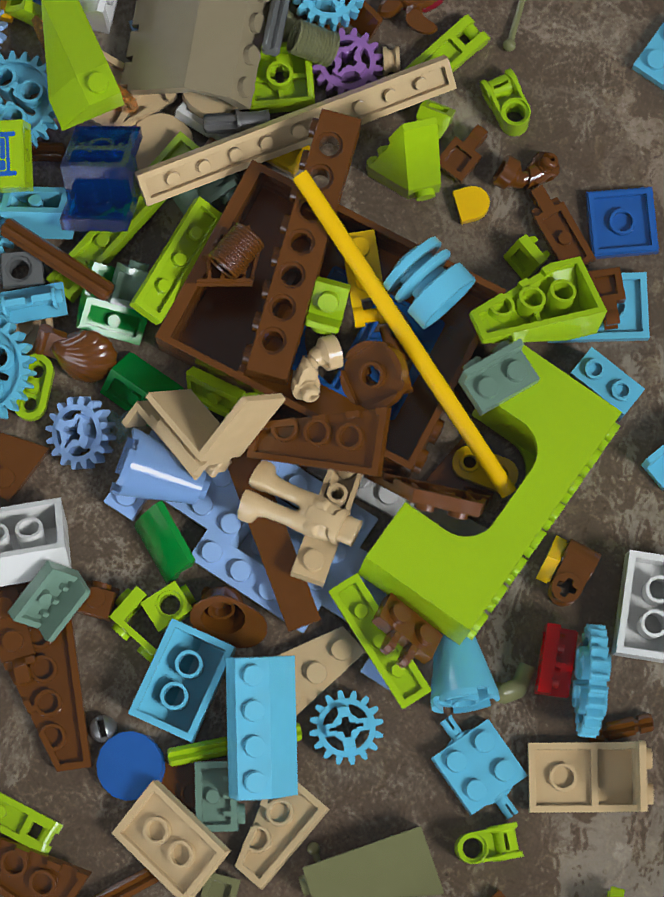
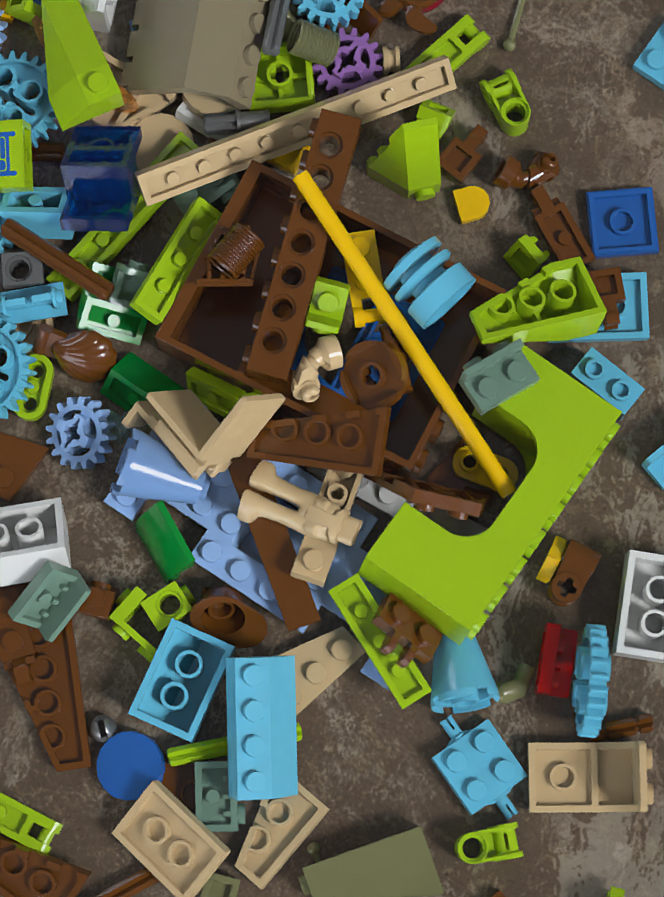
(343, 711): medium azure gear -> none

